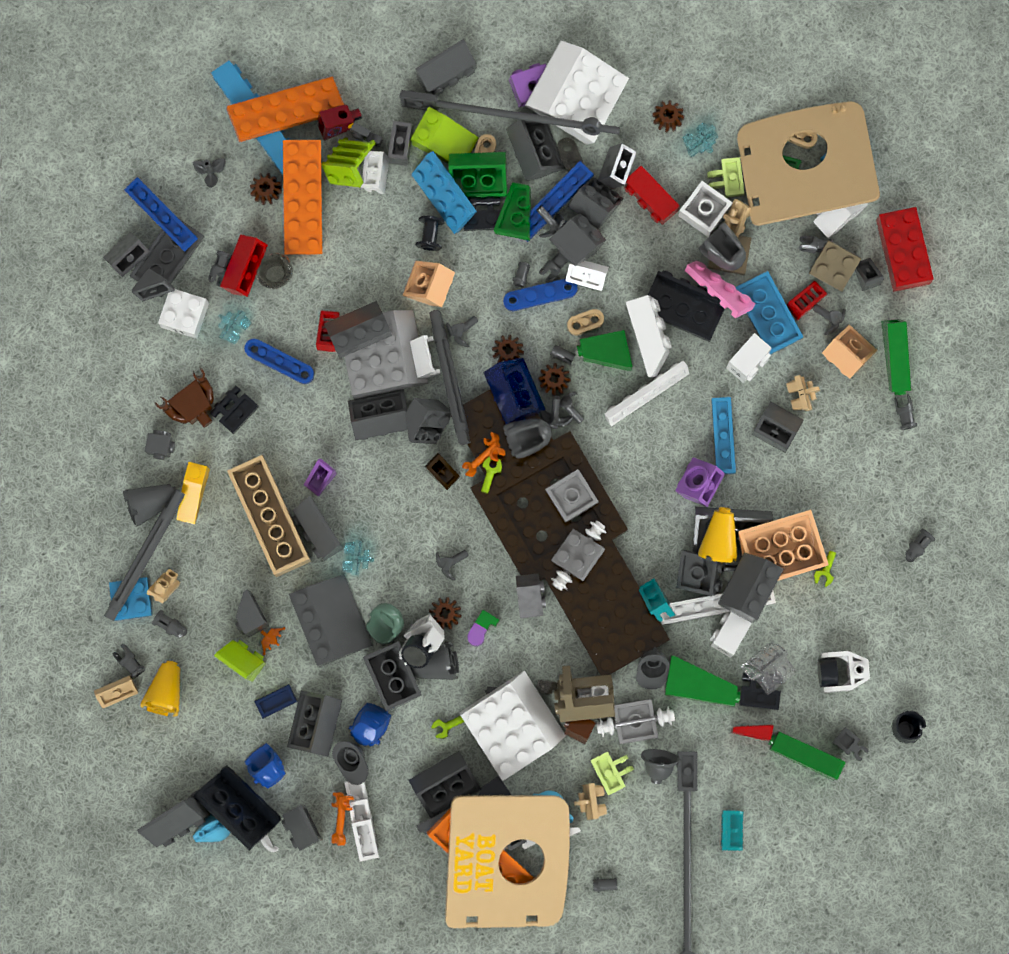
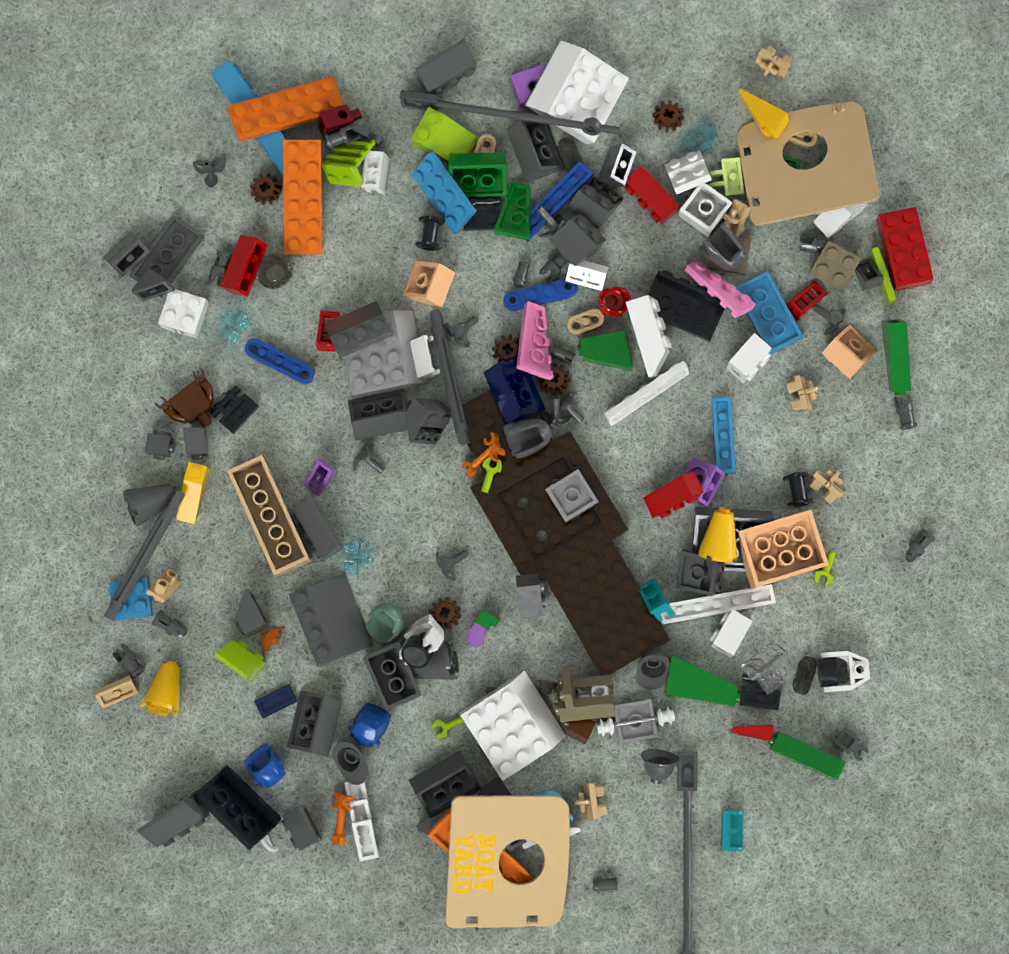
(160, 214): blue plate -> none
(195, 442): none -> dark grey slope
(211, 831): medium azure hat -> none
(340, 136): none -> dark grey piece
(365, 456): none -> dark grey plant
(400, 143): flat silver brick -> none
(441, 471): dark brown slope -> none
(533, 344): none -> bright pink wing
(578, 555): light grey plate -> none
(608, 773): yellowish green hinge -> none
(613, 301): none -> red hair
(673, 495): none -> red brick
(688, 172): none -> white plate
(750, 587): dark grey slope -> none
(767, 116): none -> yellow slope
(772, 63): none -> tan hips
(777, 427): dark grey slope -> none
(798, 489): none -> black hose
(804, 676): none -> clear smoke plate
(833, 490): none -> tan hips
(886, 285): none -> lime tile
(908, 727): black helmet -> none

